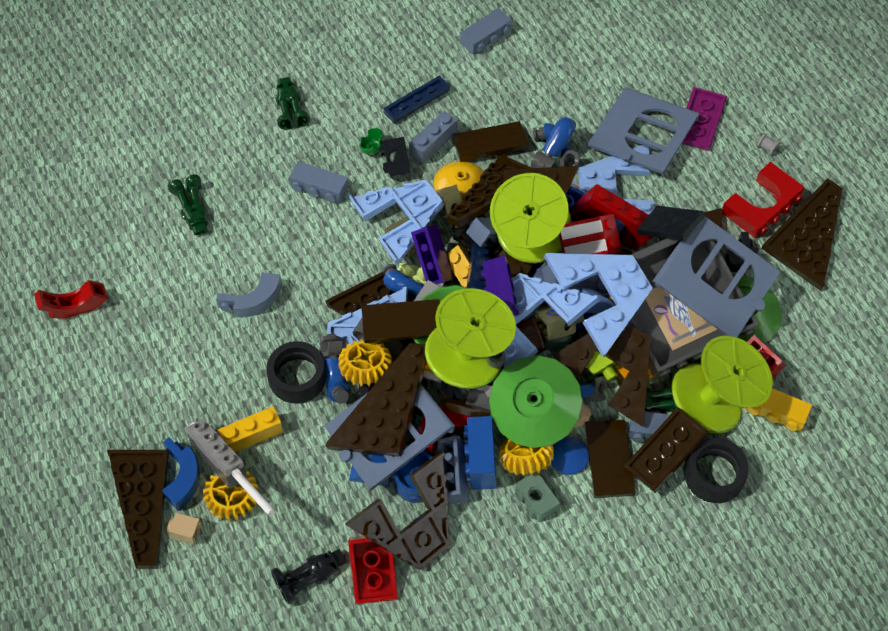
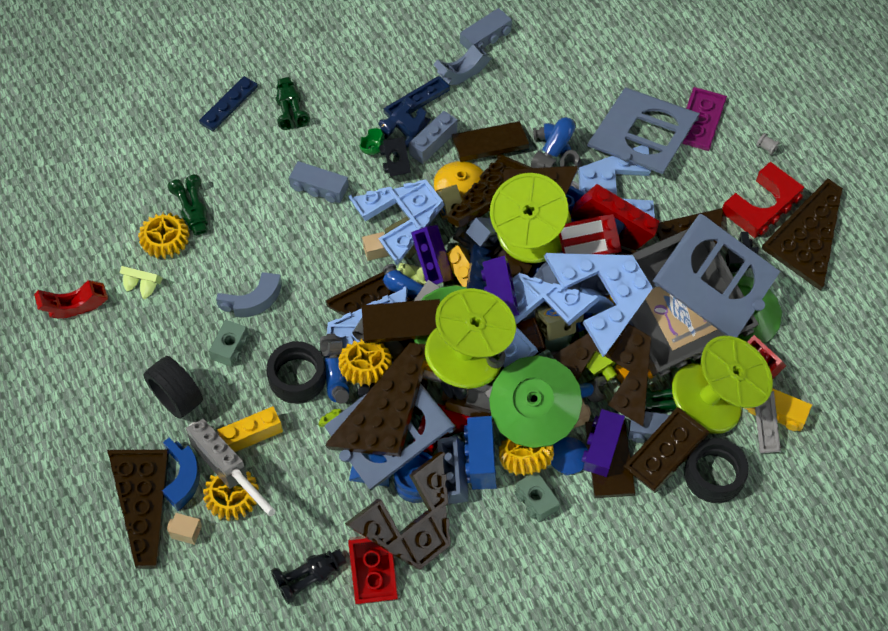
(147, 284): none -> yellowish green tile
(170, 242): none -> yellow gear
(173, 387): none -> black tyre
(228, 103): none -> dark blue plate
(229, 333): none -> sand green brick
(328, 417): none -> lime tile
(373, 247): none -> tan brick
(402, 120): none -> dark blue animal
(467, 66): none -> sand blue arch
(602, 442): none -> dark purple brick
(670, 222): black tile -> none
(767, 426): none -> light grey tile

